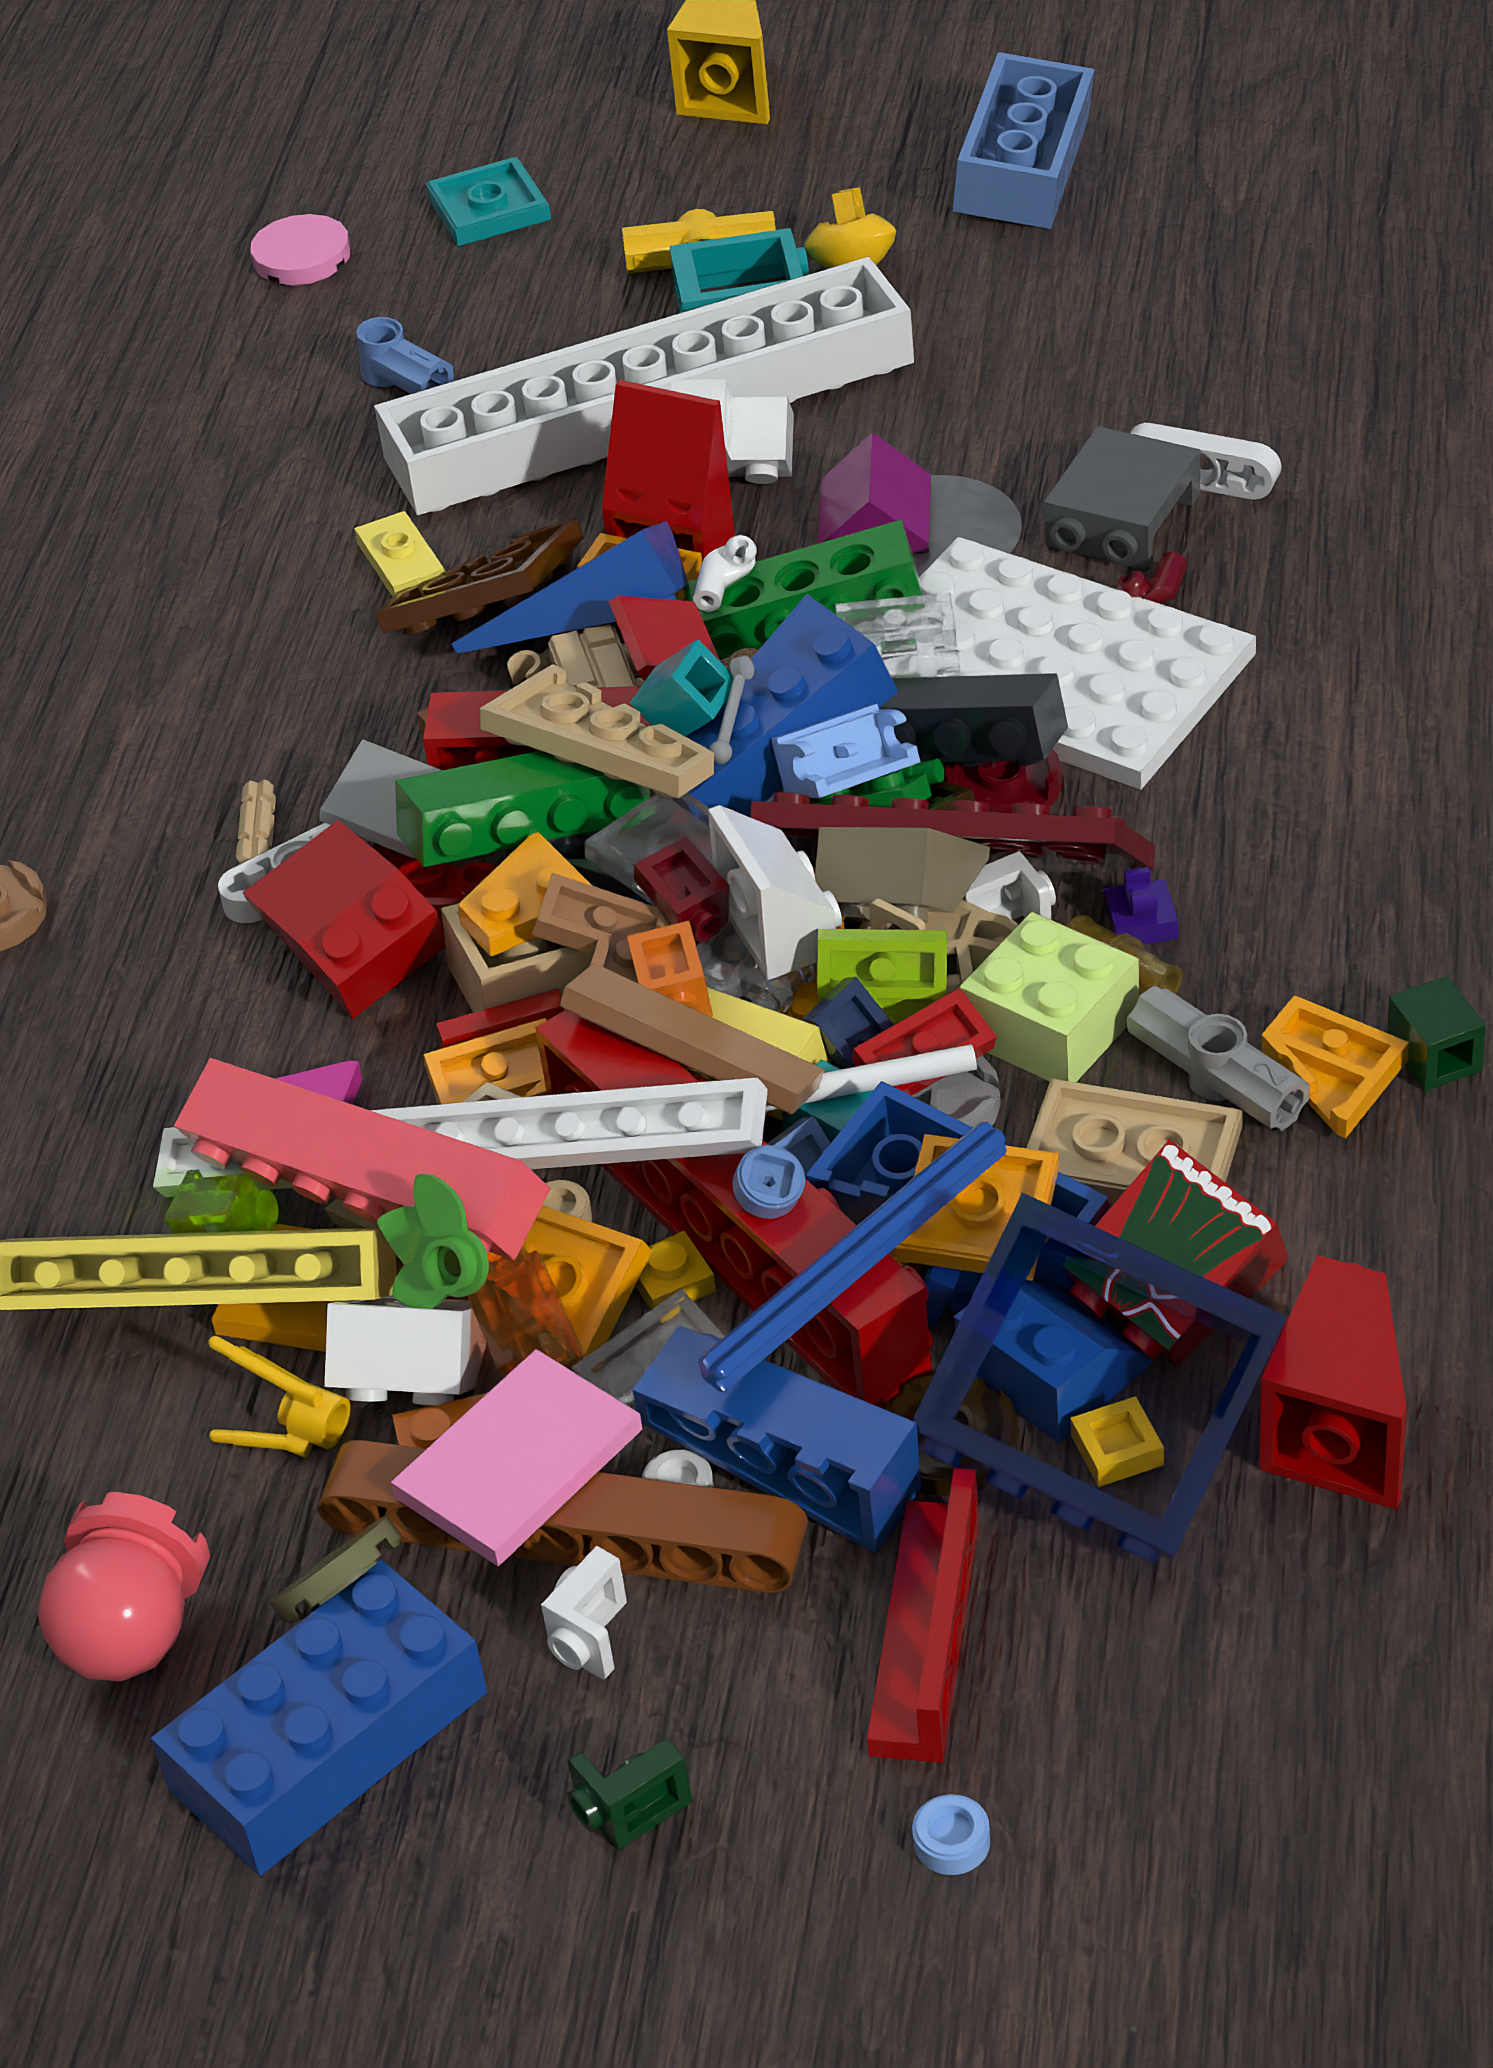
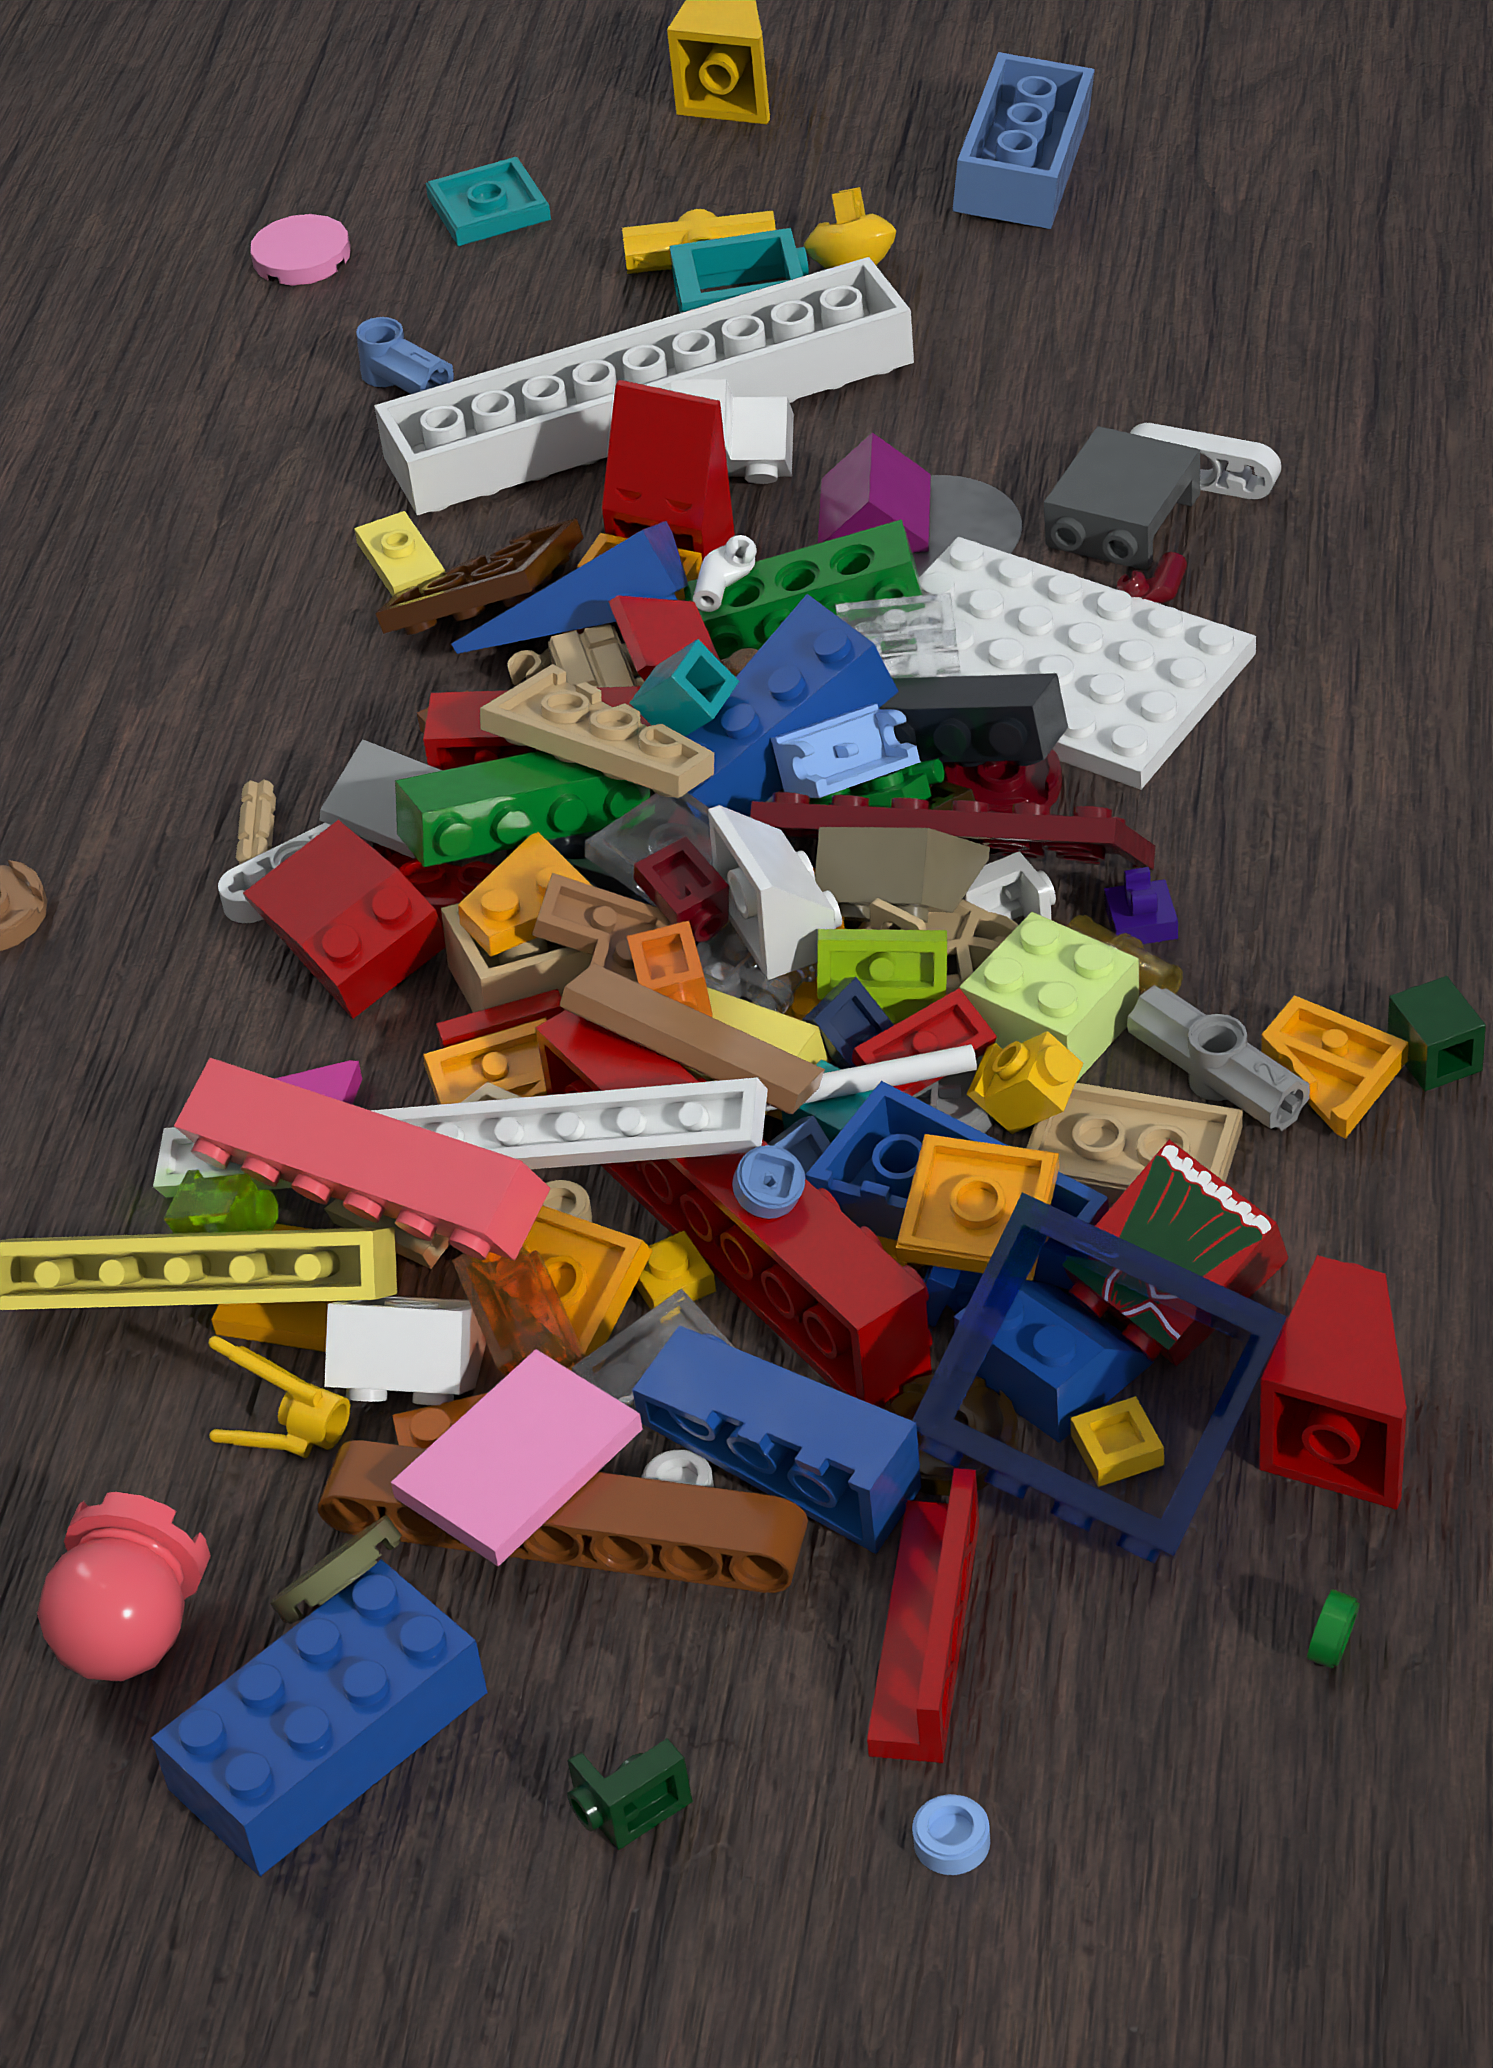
(430, 1242): bright green plate -> none
(581, 1608): white bracket -> none
(741, 670): light grey hinge -> none
(851, 1257): blue axle -> none
(1025, 1081): none -> yellow brick
(1333, 1629): none -> green tile

